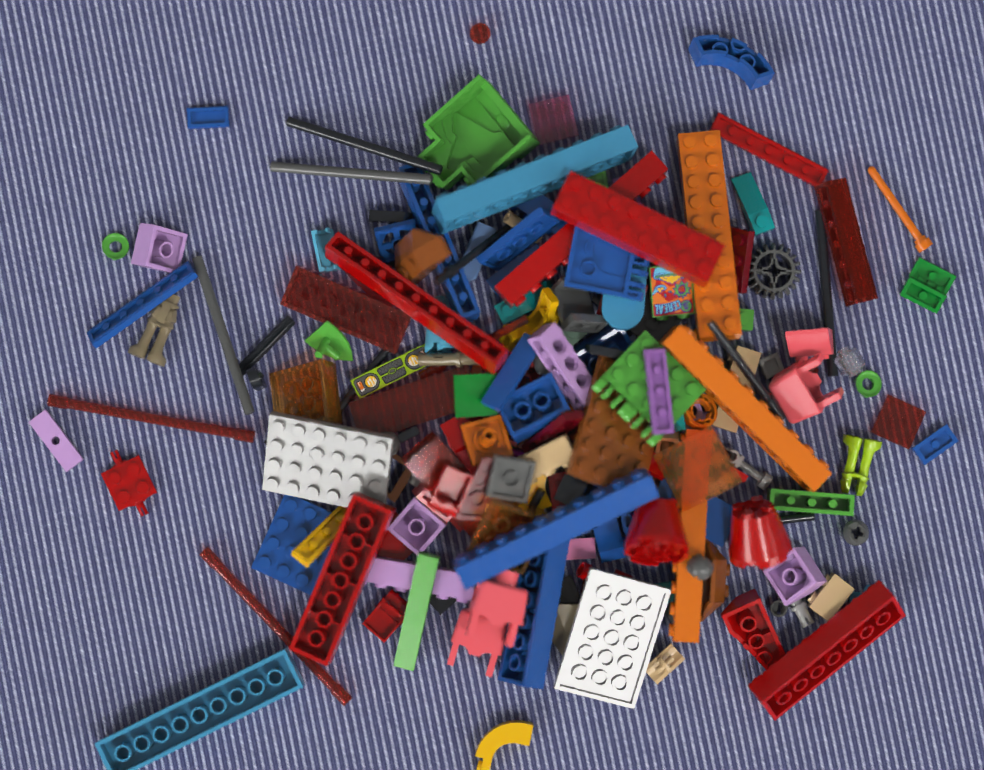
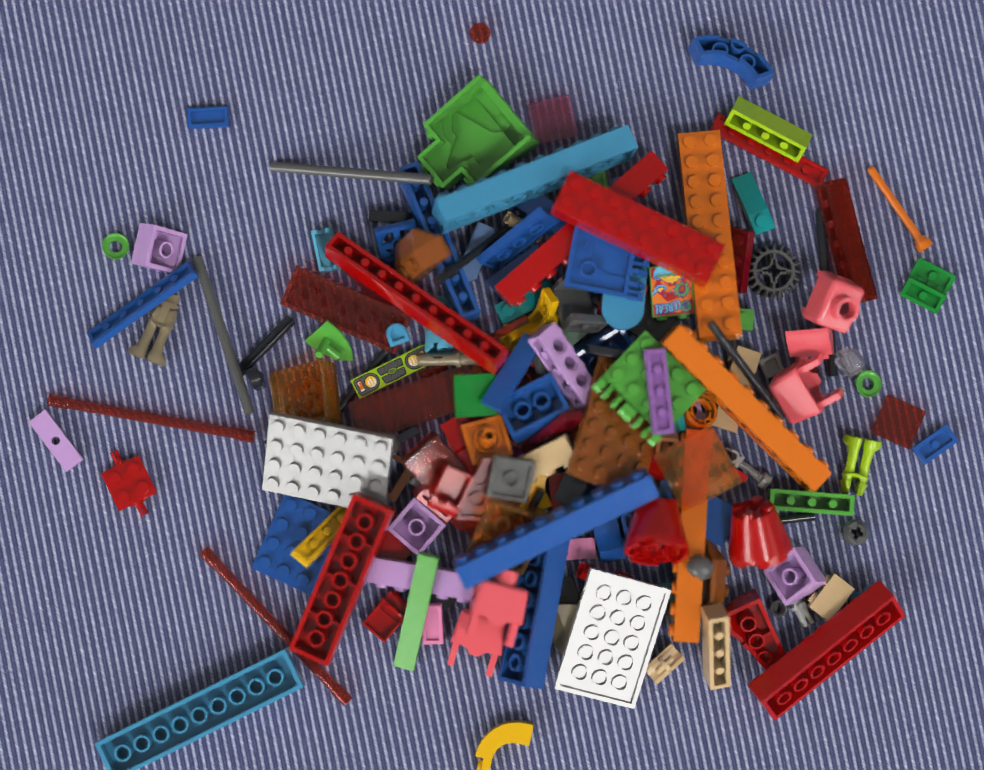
(364, 145): black piece -> none
(397, 334): none -> dark azure tile
(433, 629): none -> bright pink tile
(715, 646): none -> tan brick
(768, 129): none -> lime brick
(833, 302): none -> coral piece

